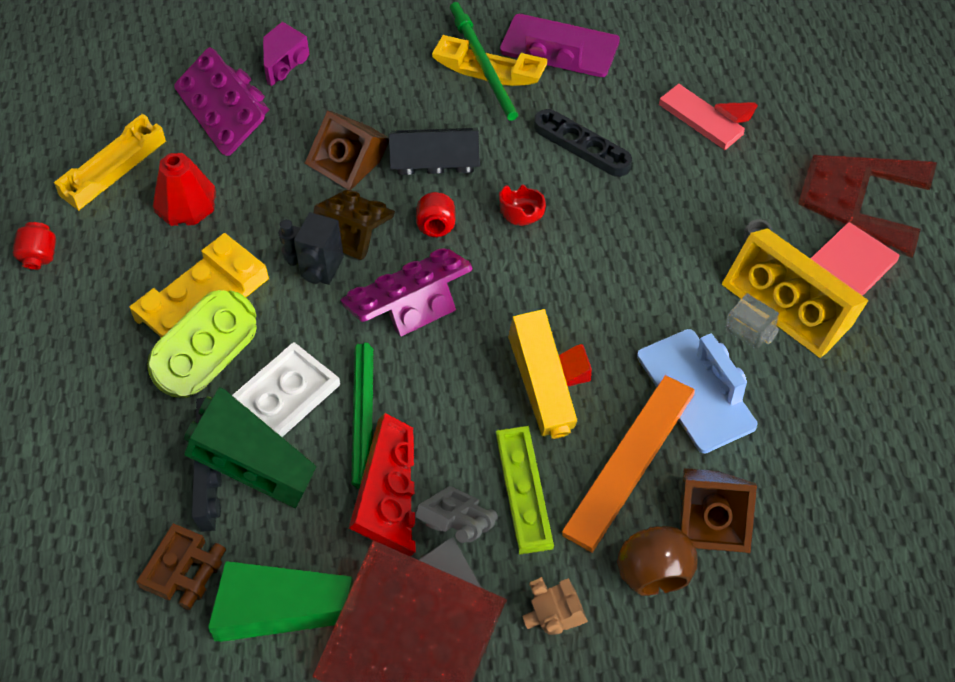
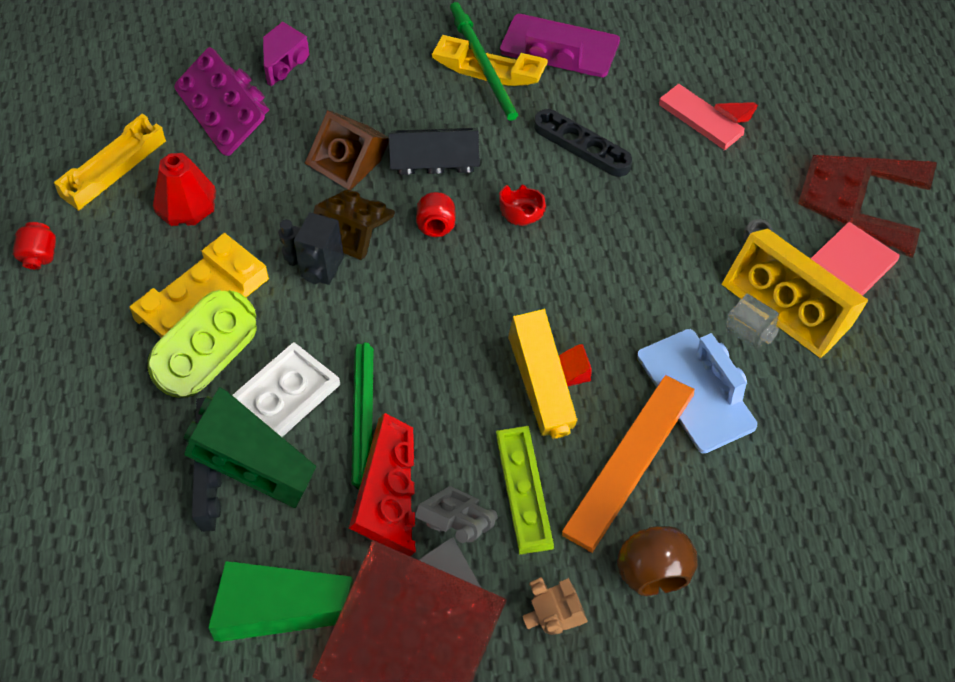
(172, 561): reddish brown plate -> none
(411, 295): magenta bracket -> none
(717, 510): reddish brown slope -> none

